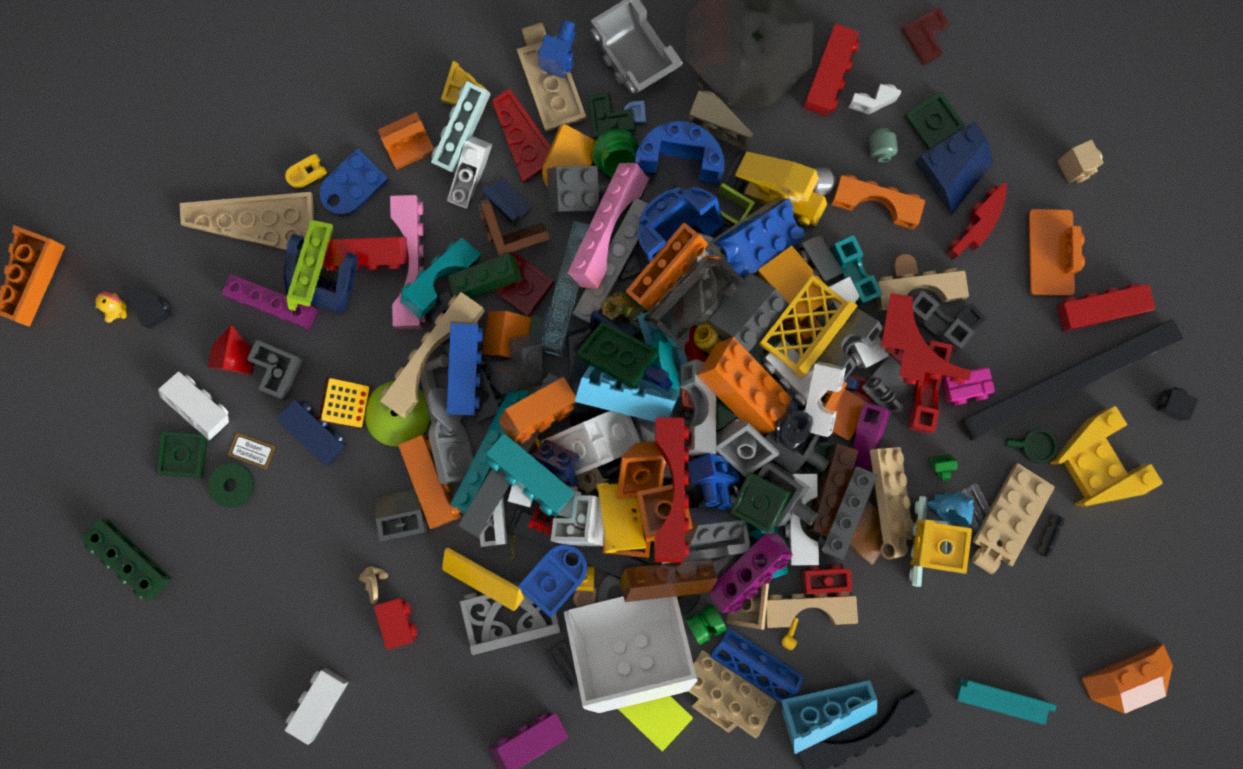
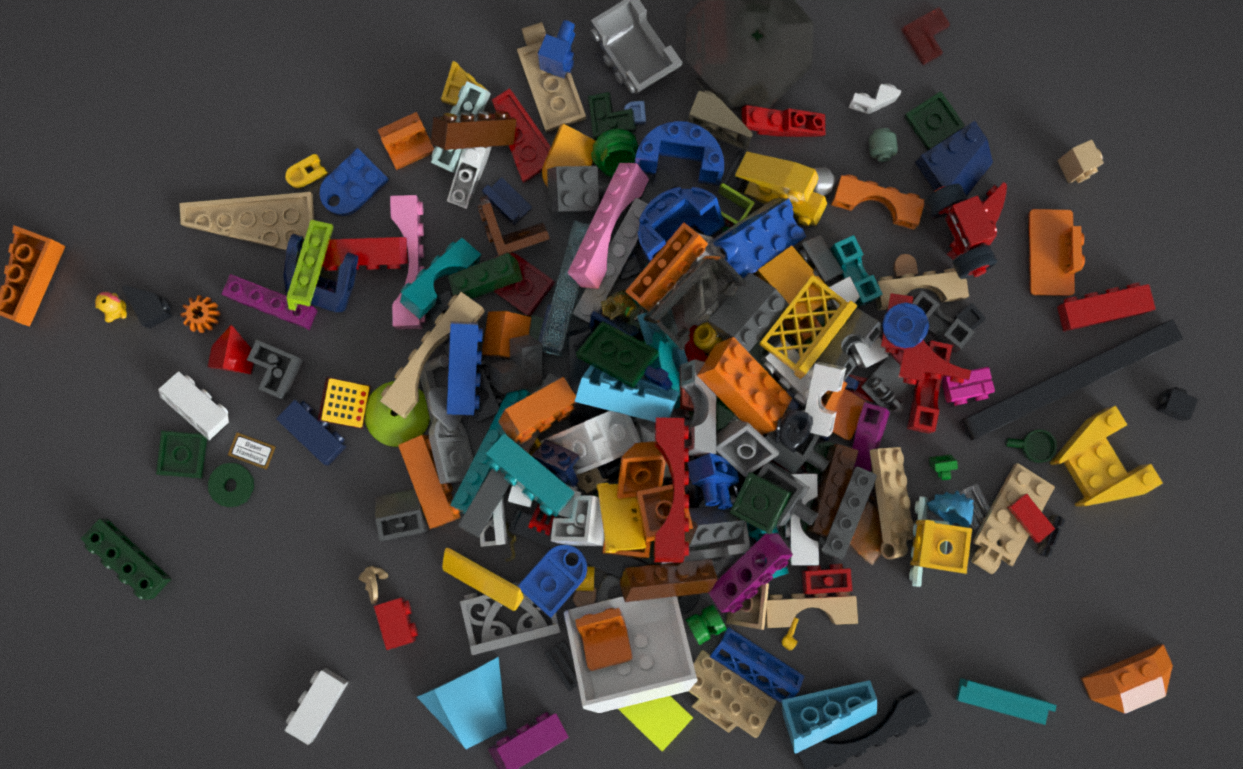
(197, 322): none -> orange gear
(470, 704): none -> medium azure wedge
(473, 130): none -> reddish brown brick
(604, 638): none -> orange bracket
(783, 123): none -> red slope
(831, 69): red brick -> none
(905, 325): none -> blue tile
(969, 228): none -> brick
(1031, 518): none -> red tile

